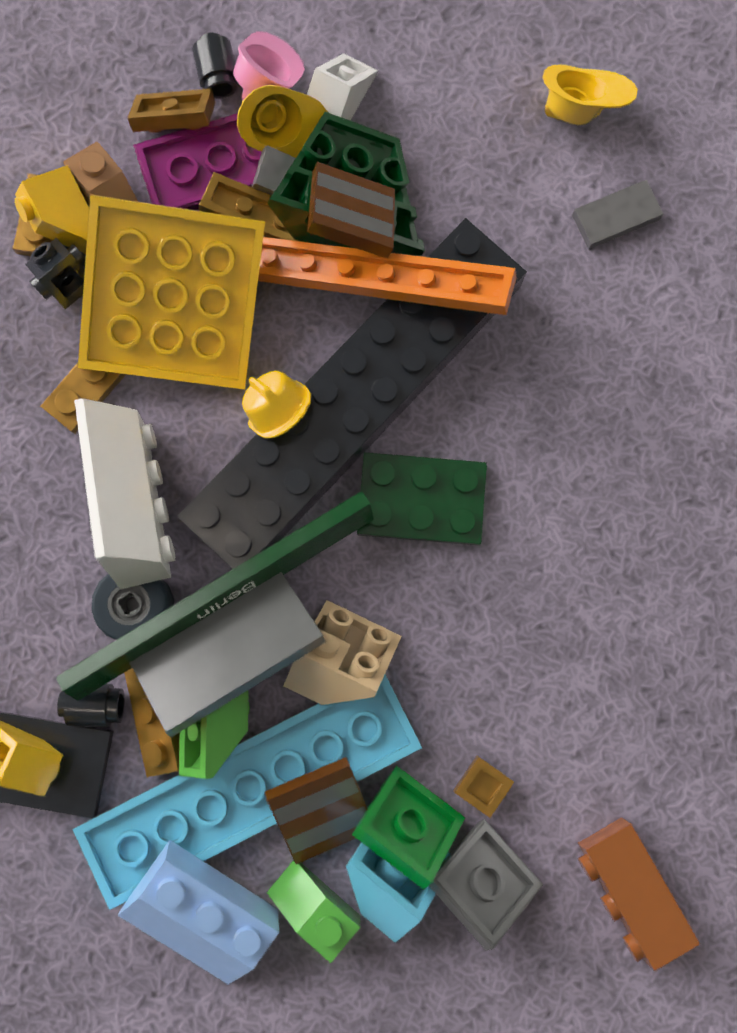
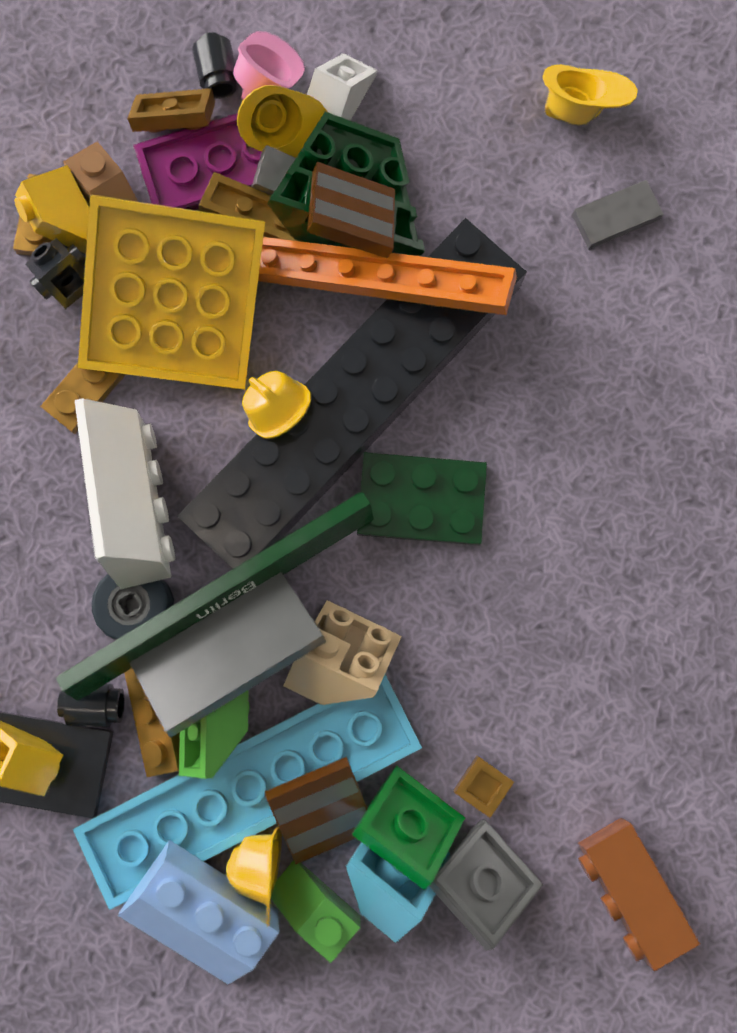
(255, 867): none -> yellow piece

